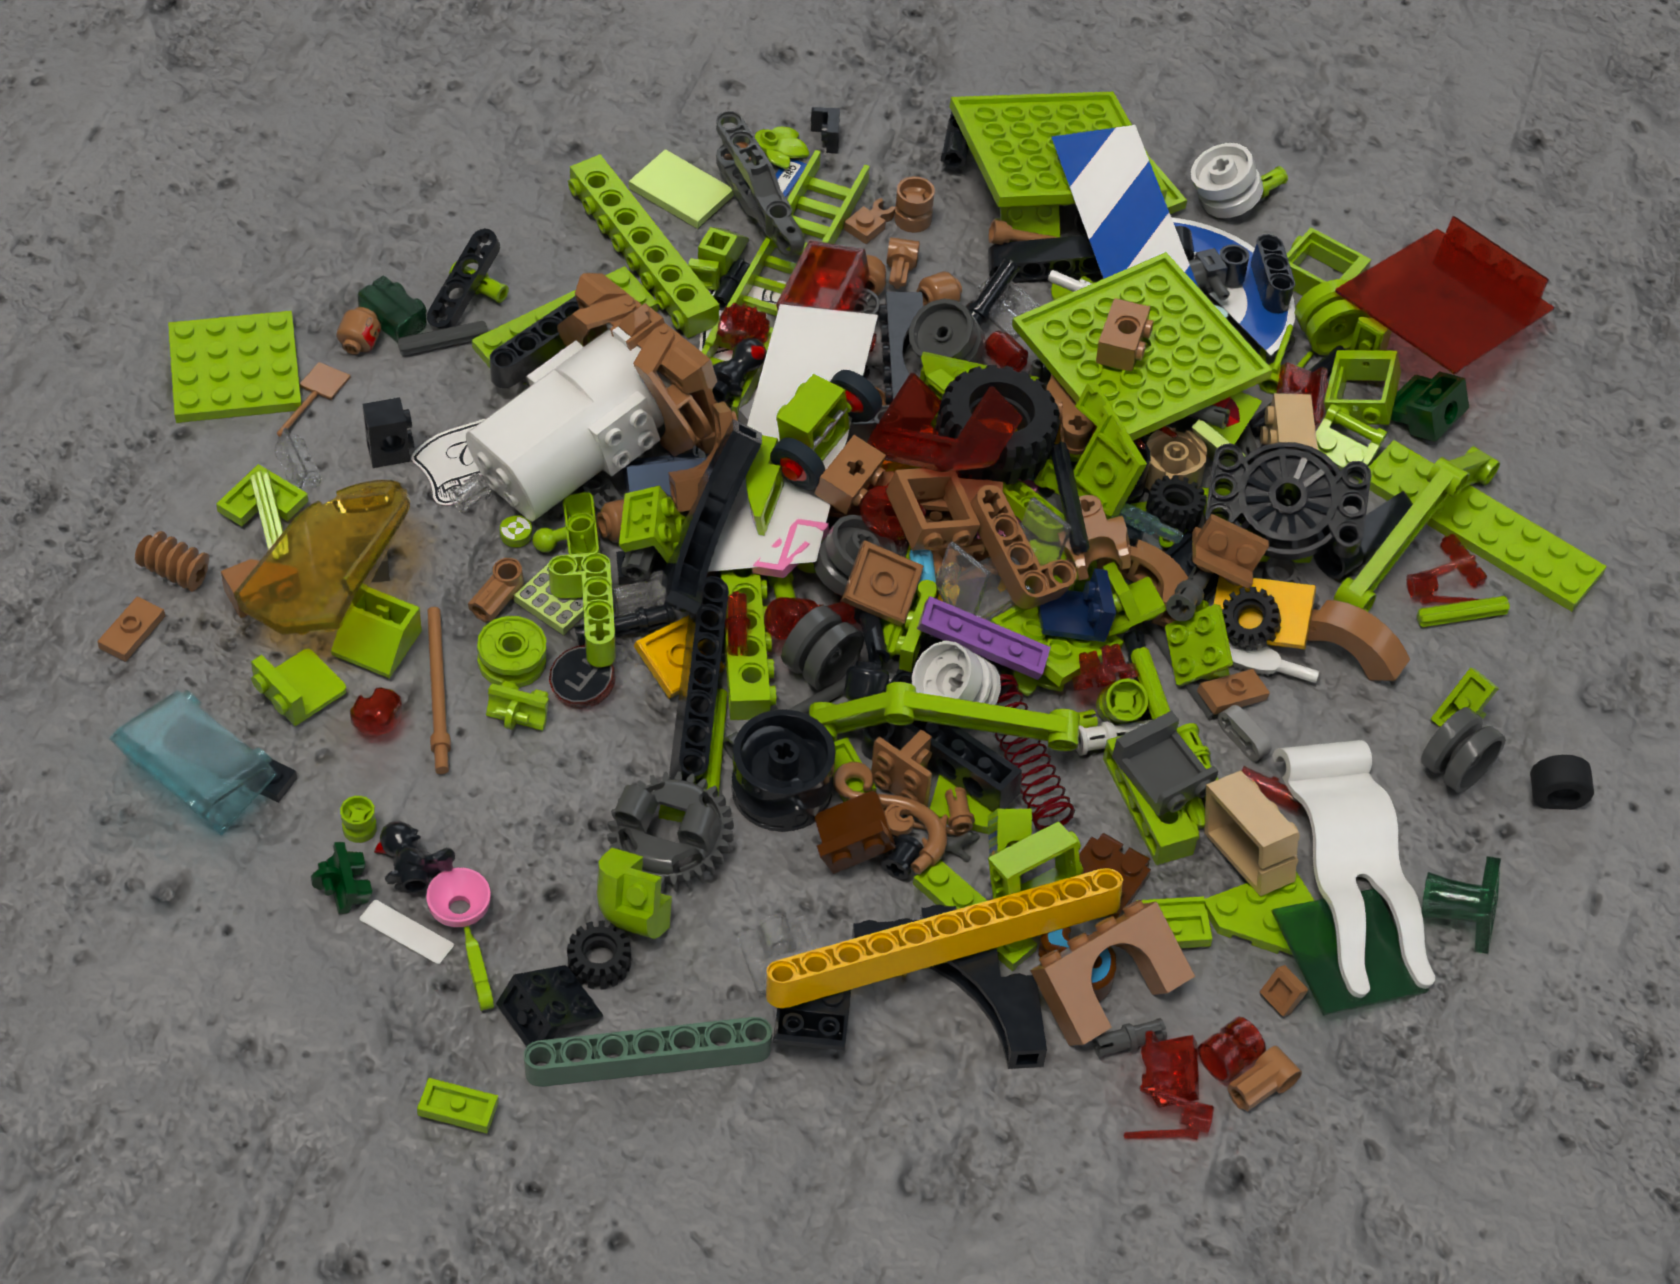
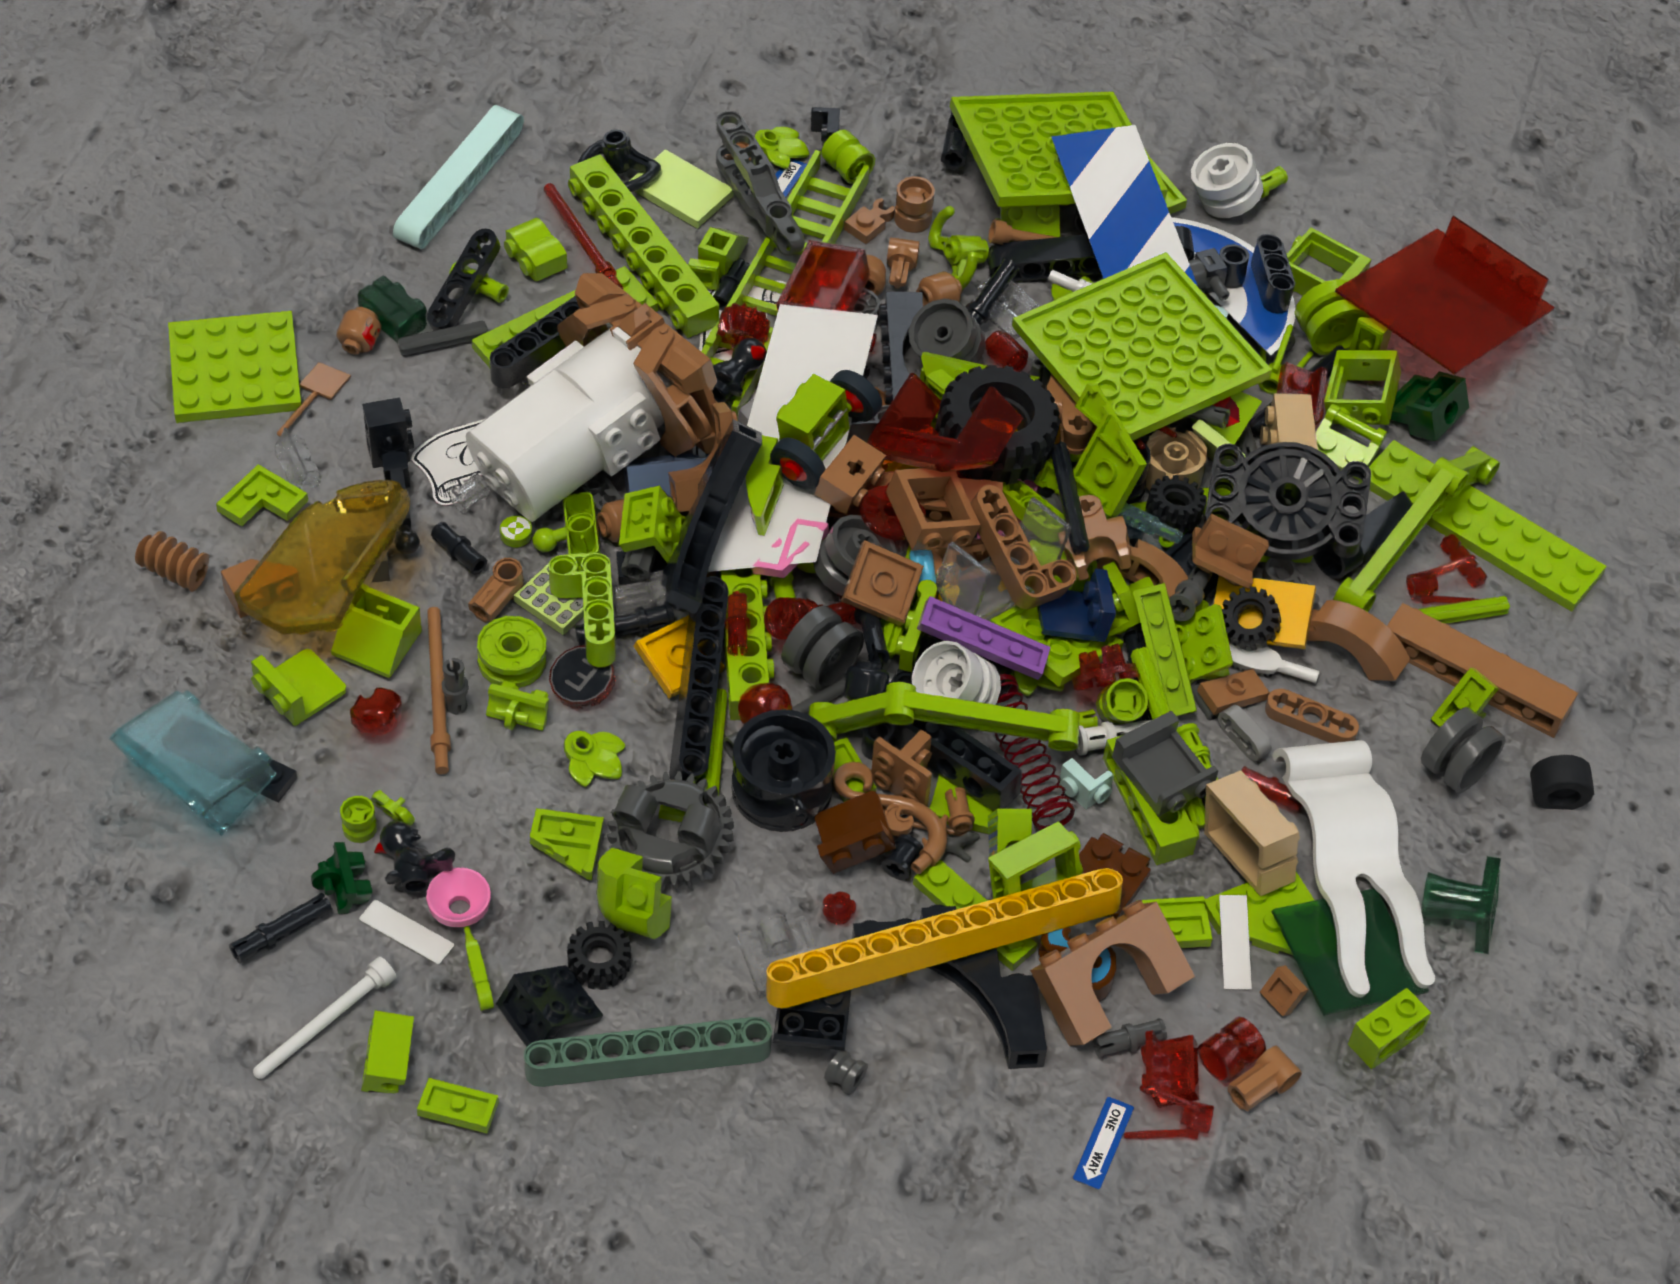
(131, 628): medium nougat plate -> none
(267, 506): lime axle -> none
(269, 934): none -> black pin
(377, 975): none -> white piece
(387, 1052): none -> lime hinge
(392, 808): none -> lime piece
(396, 469): none -> black plate
(455, 686): none -> dark grey pin
(458, 177): none -> light aqua beam
(459, 548): none -> black pin
(535, 249): none -> lime brick
(568, 838): none -> lime wing
(580, 234): none -> clear red bar
(596, 759): none -> lime plate
(622, 157): none -> black piece
(761, 699): none -> clear red hair
(838, 915): none -> clear red plate
(846, 1071): none -> dark grey wheel
(847, 155): none -> lime wheel
(960, 250): none -> lime piece
(1083, 786): none -> light aqua bracket
(1103, 1143): none -> sticker
(1124, 334): medium nougat brick -> none
(1165, 647): none -> lime plate
(1235, 942): none -> white sticker
(1305, 705): none -> medium nougat beam
(1389, 1028): none -> lime brick
(1450, 654): none -> medium nougat brick

